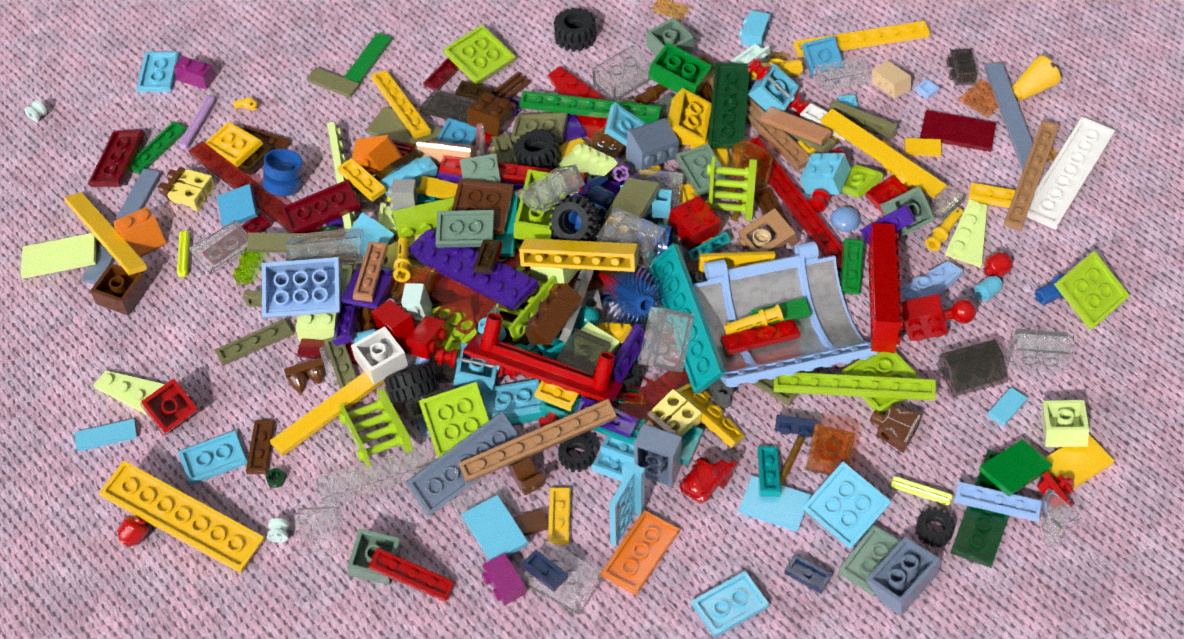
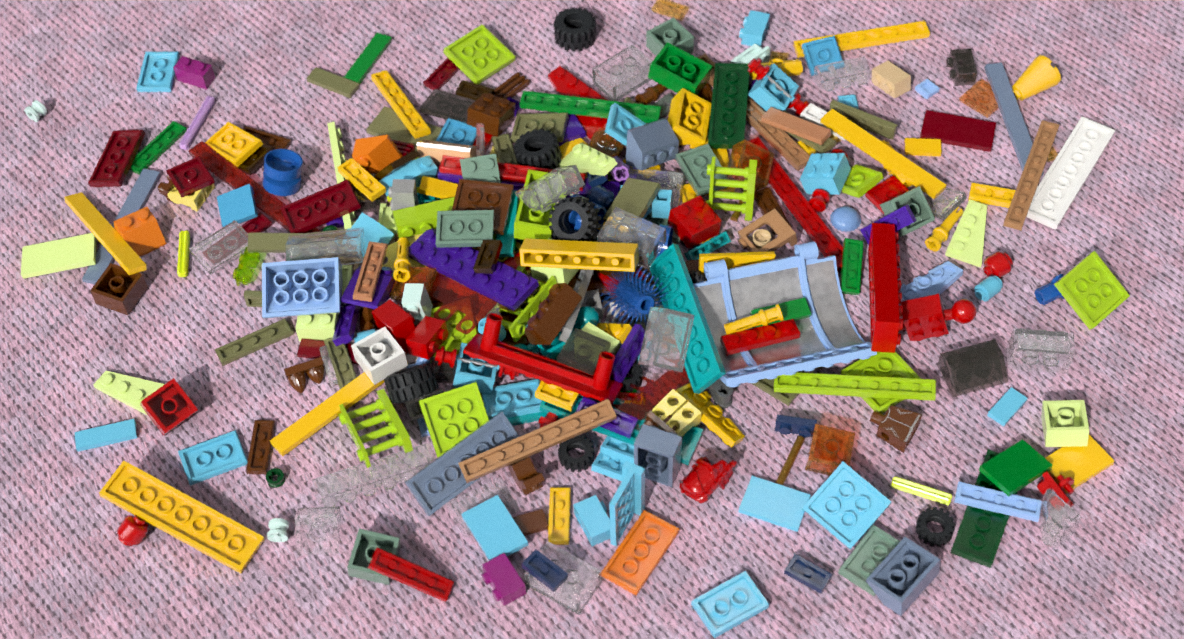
(190, 176): none -> dark red tile
(247, 103): yellow arm -> none
(593, 519): none -> medium azure brick
(768, 471): teal tile -> none

